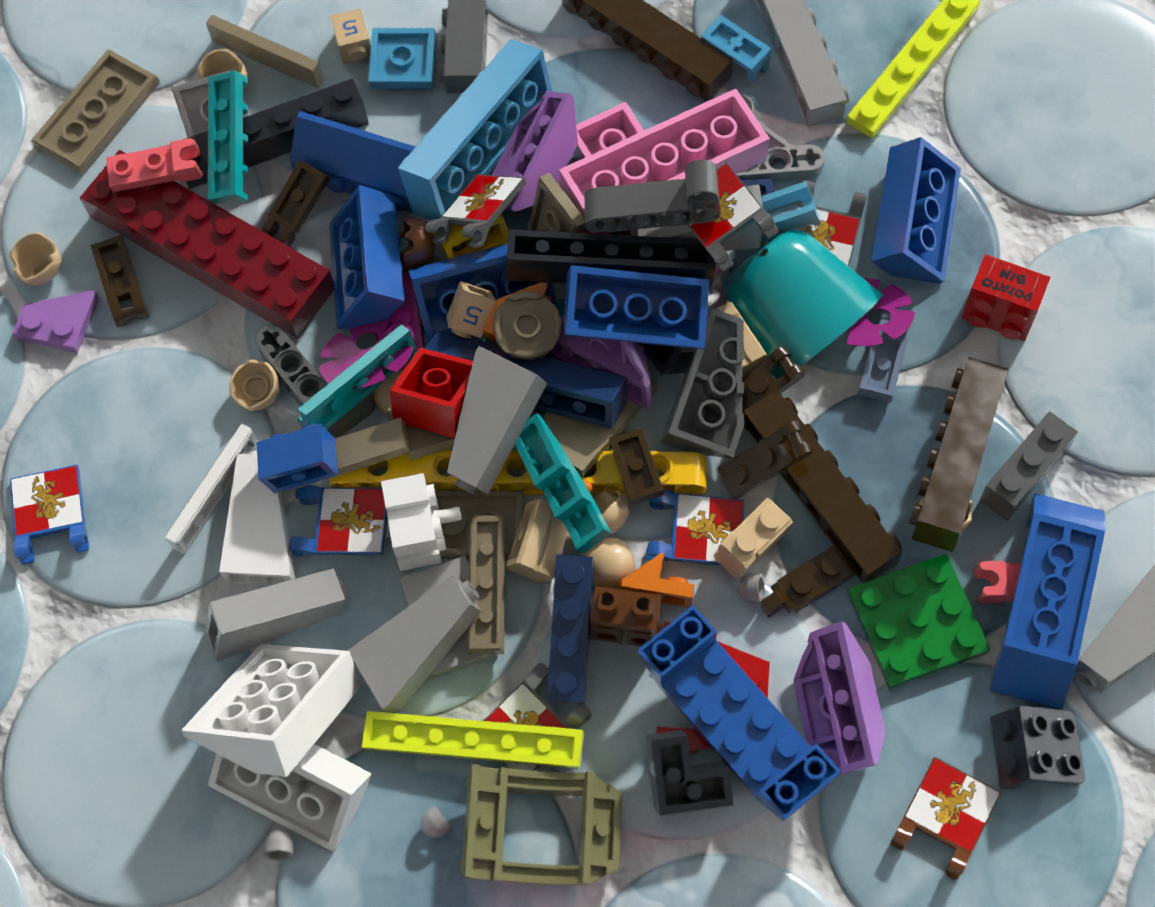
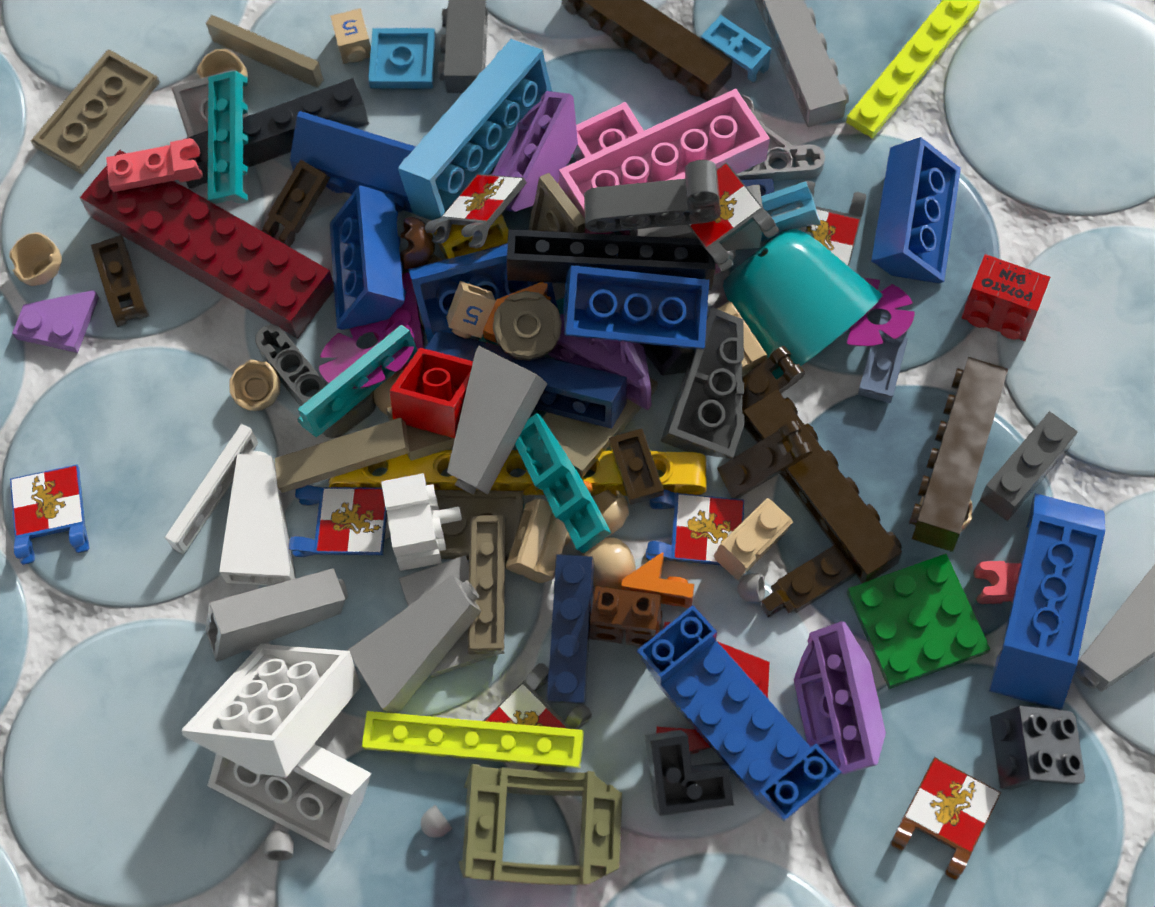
(297, 458): blue brick -> none

